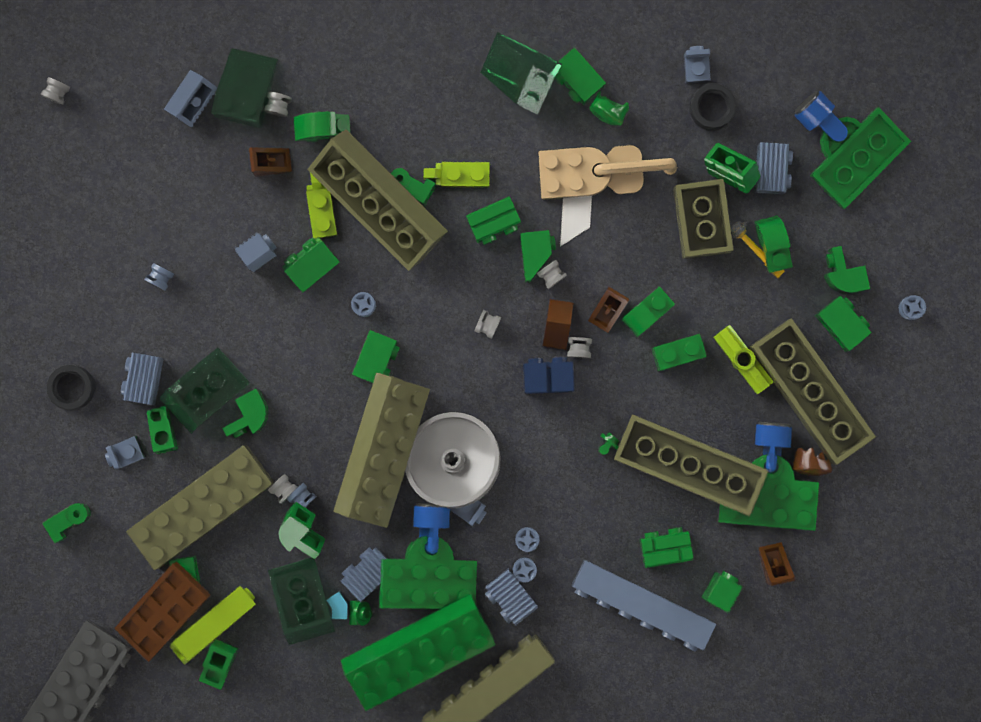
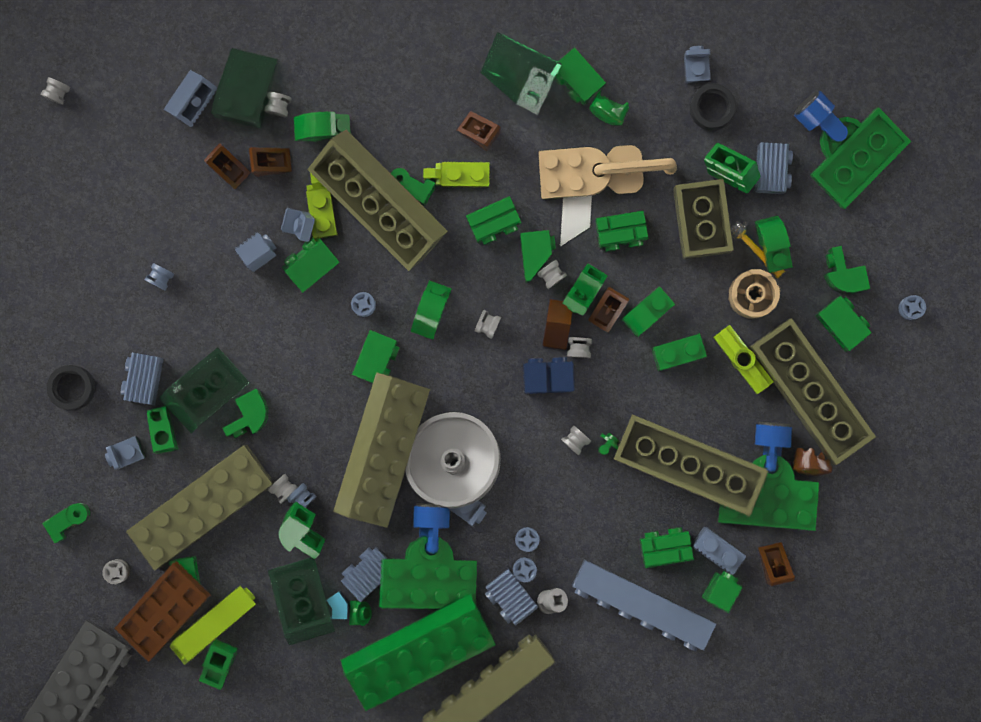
(112, 573): none -> light grey wheel
(227, 166): none -> reddish brown slope
(298, 223): none -> sand blue bracket
(430, 309): none -> green brick
(479, 130): none -> reddish brown slope
(552, 601): none -> light grey wheel
(576, 440): none -> light grey wheel
(585, 289): none -> green brick
(621, 230): none -> green brick
(718, 551): none -> sand blue brick
(766, 287): none -> tan brick

